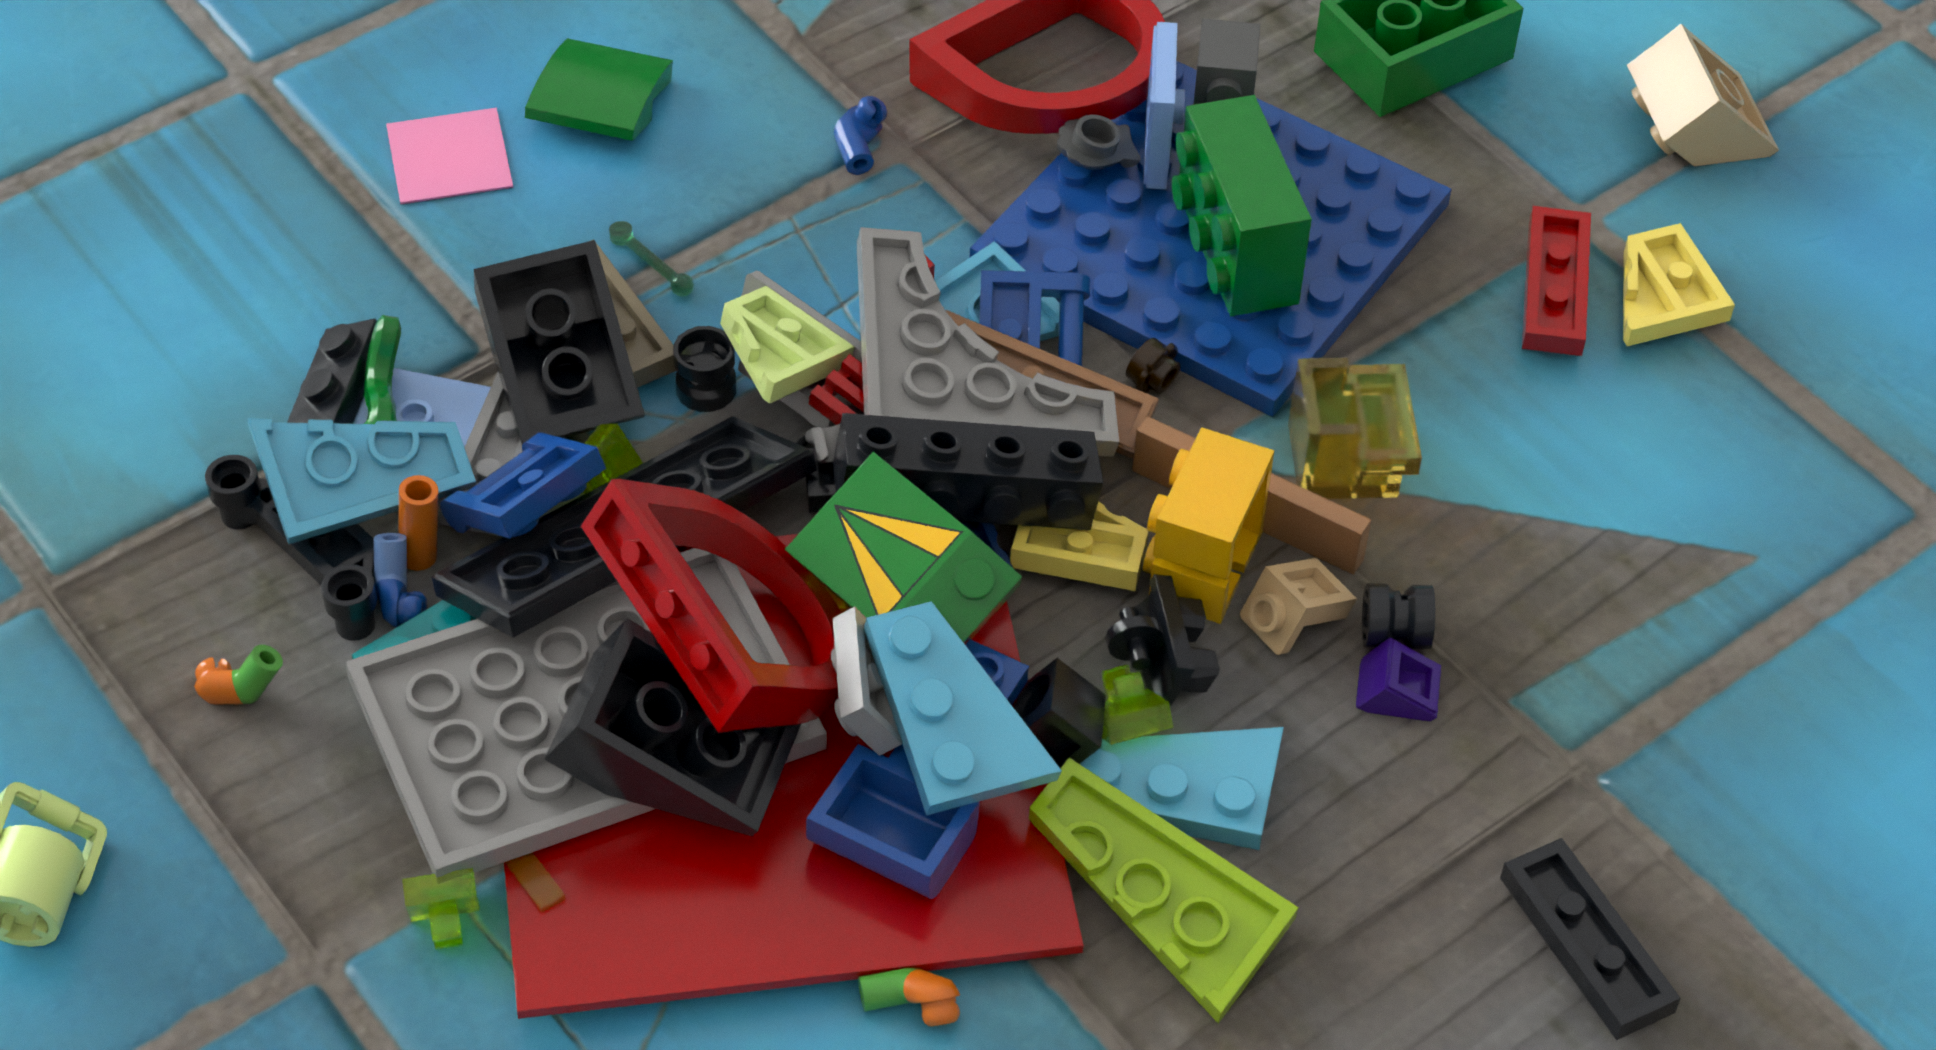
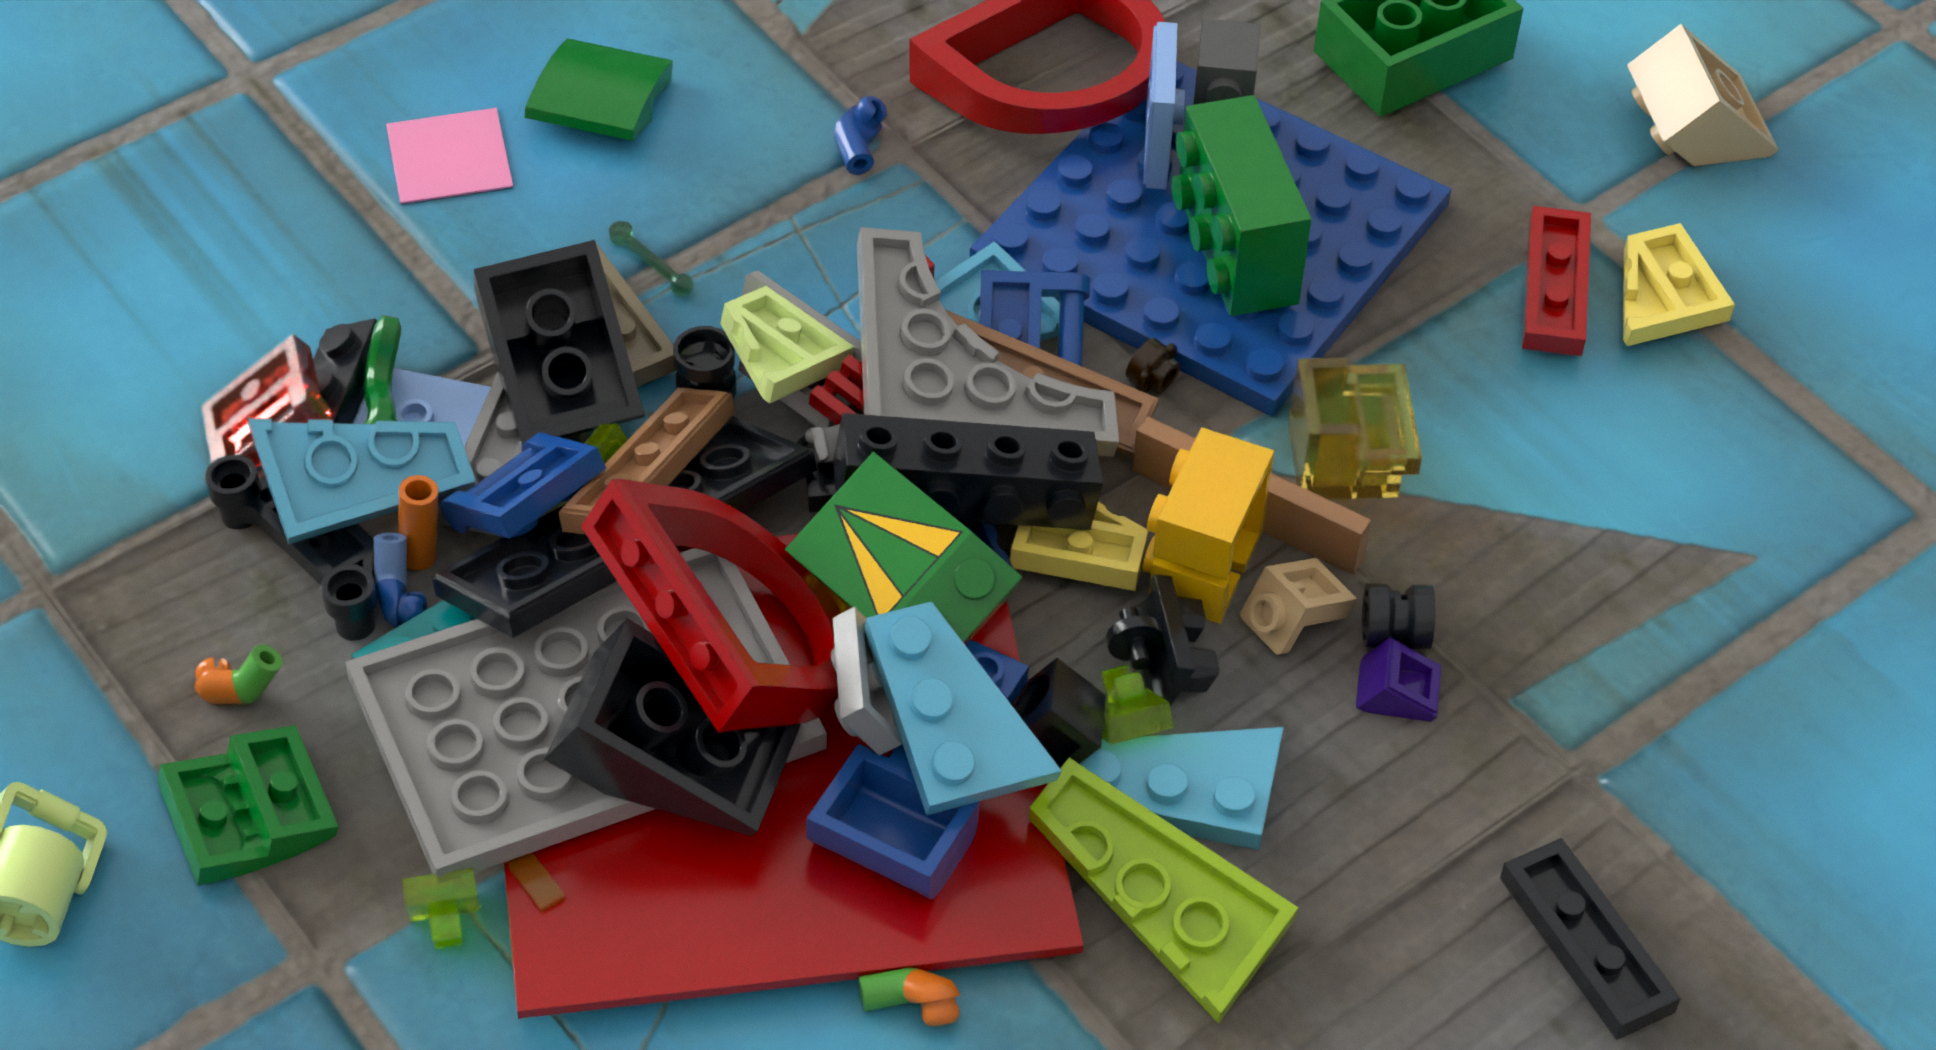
(247, 805): none -> green slope
(264, 391): none -> clear red plate
(657, 448): none -> medium nougat tile
(1097, 143): dark grey animal -> none

